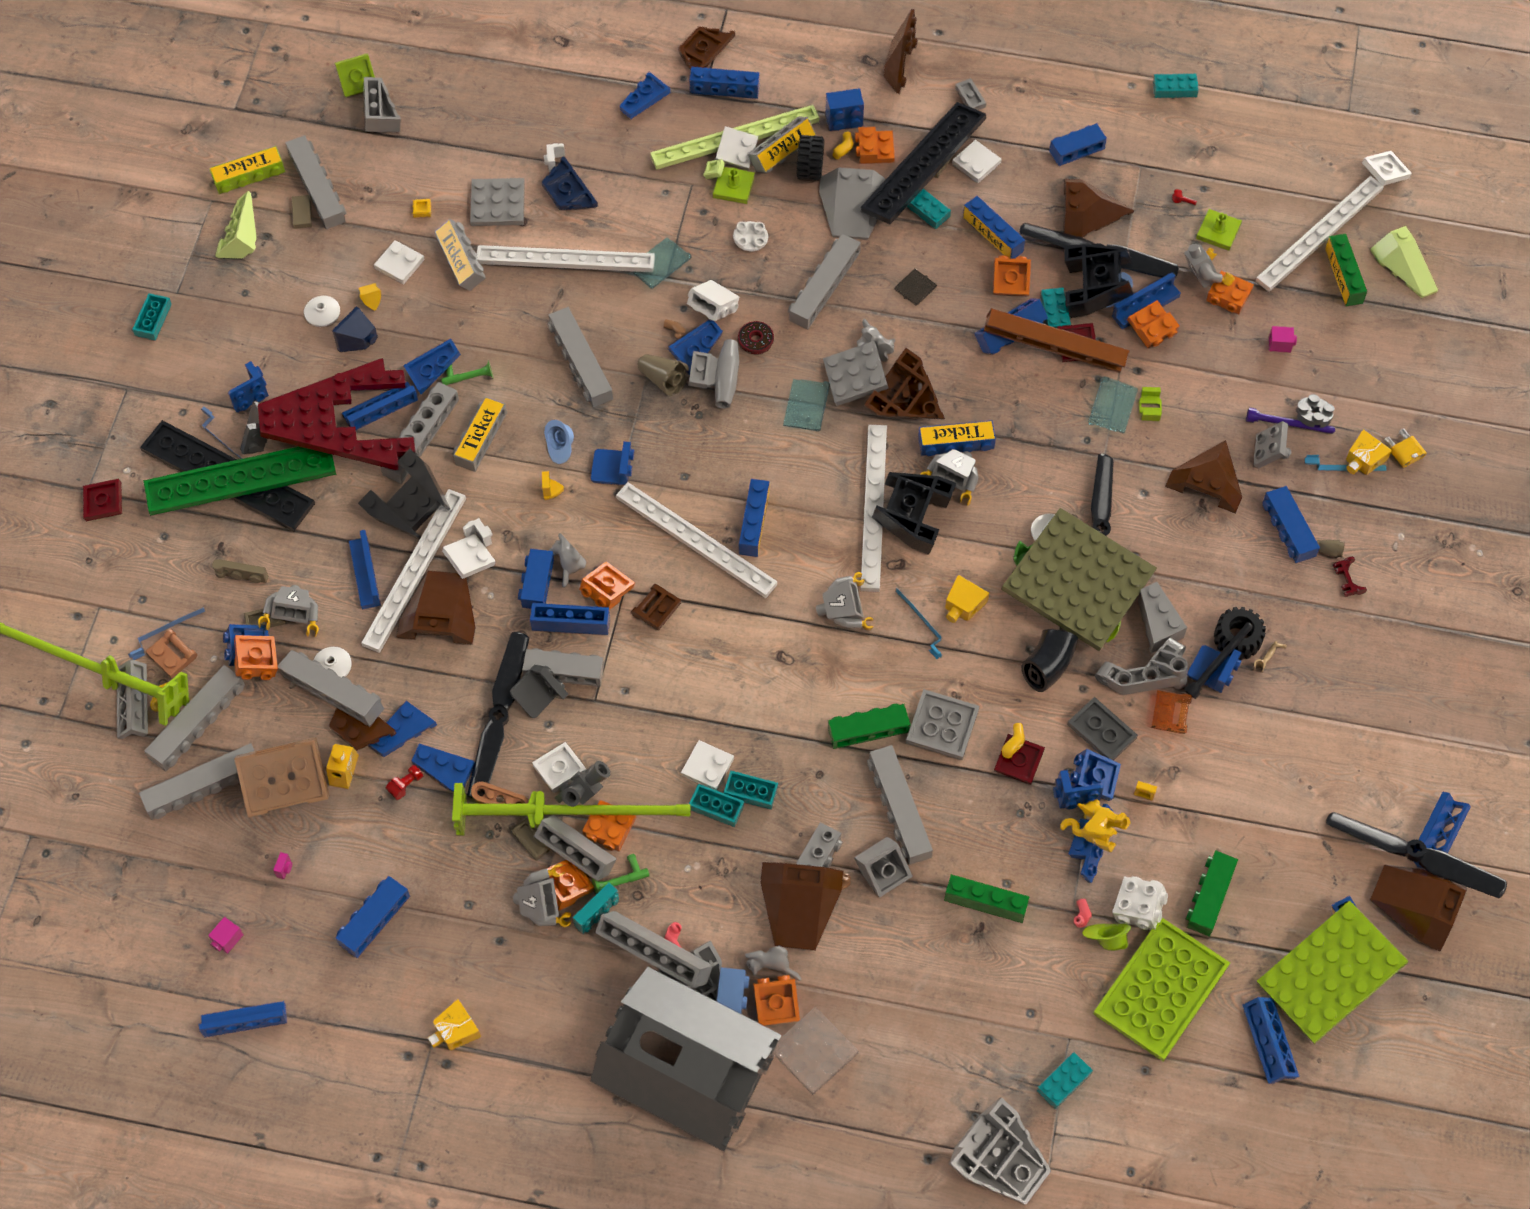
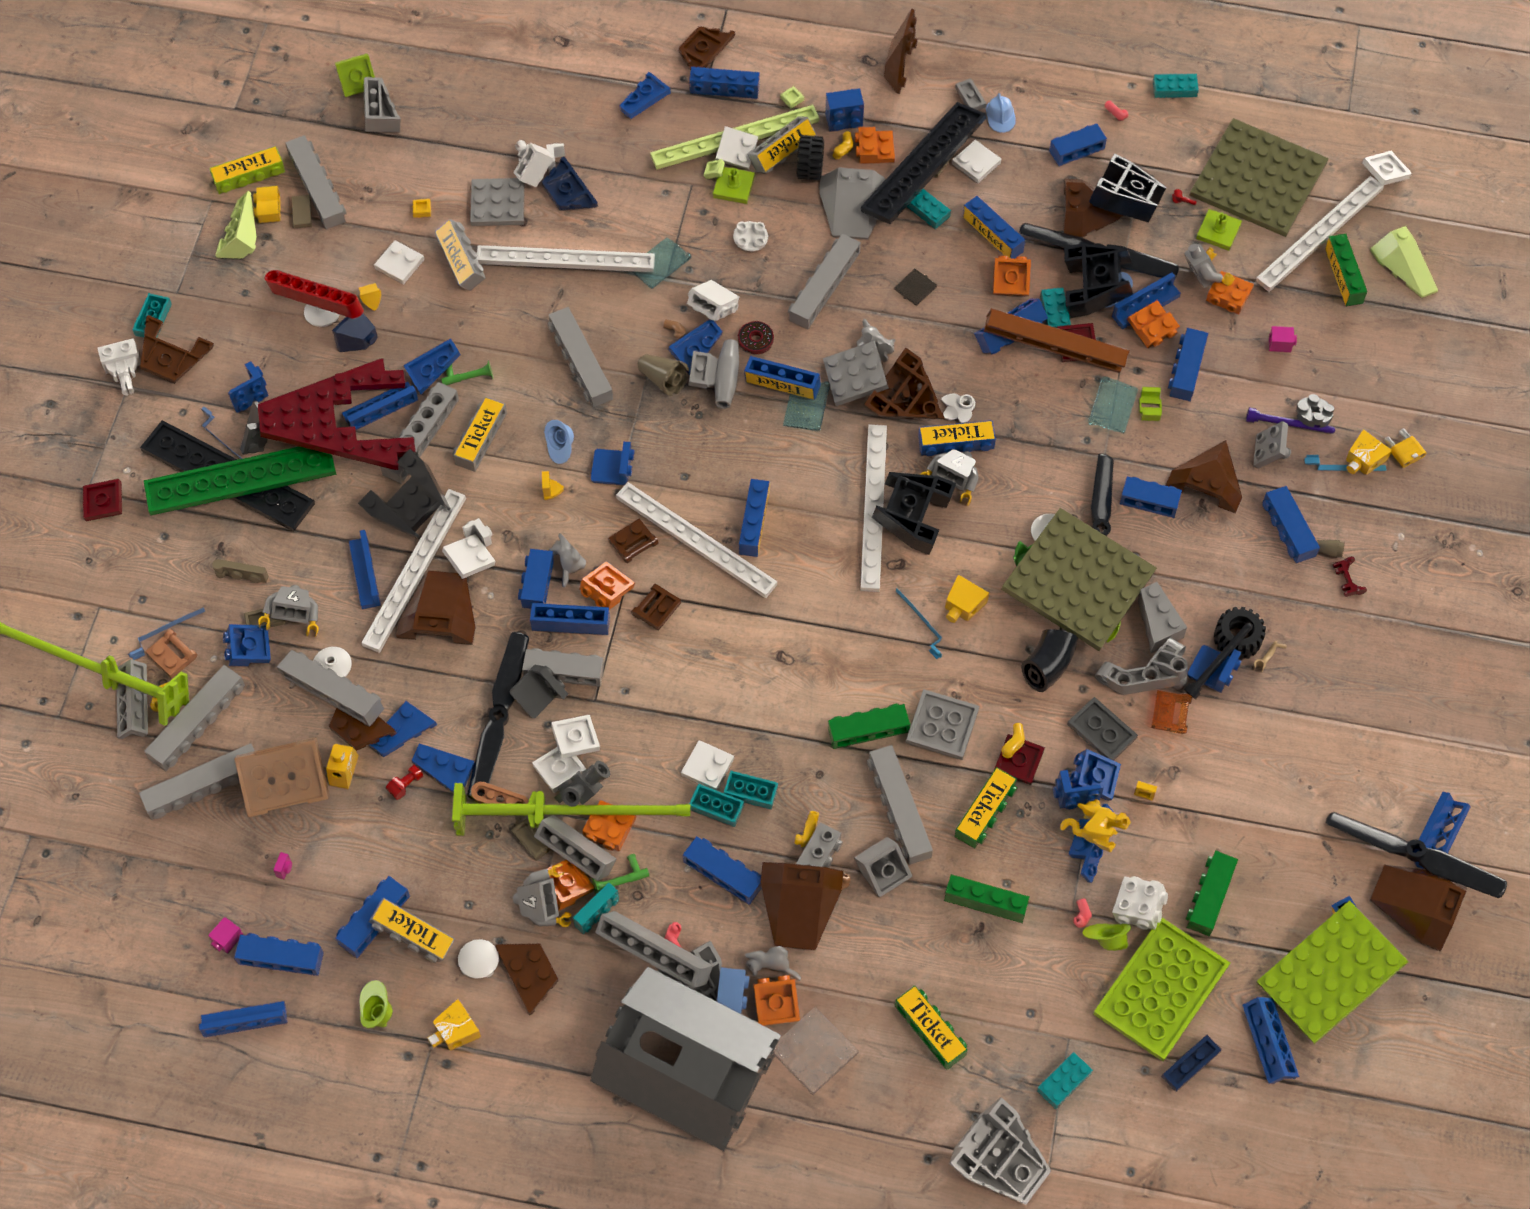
(120, 360): none -> white brick
(167, 359): none -> reddish brown wing
(255, 657): orange plate -> none
(267, 204): none -> yellow brick
(279, 954): none -> blue brick
(314, 294): none -> red beam
(374, 1005): none -> lime piece
(411, 930): none -> brick
(478, 959): none -> white dish
(528, 971): none -> reddish brown wing
(532, 163): none -> white brick
(575, 736): none -> white plate
(631, 536): none -> reddish brown plate
(723, 870): none -> blue brick
(782, 378): none -> blue brick
(792, 97): none -> yellowish green tile
(809, 829): none -> yellow arm
(843, 603): light grey torso -> none
(930, 1027): none -> brick
(956, 409): none -> white plate
(985, 808): none -> brick
(1000, 114): none -> light blue piece
(1118, 113): none -> coral arm
(1127, 190): none -> black wedge
(1150, 496): none -> blue brick
(1188, 365): none -> blue brick
(1191, 1063): none -> dark blue plate
(1259, 177): none -> olive plate

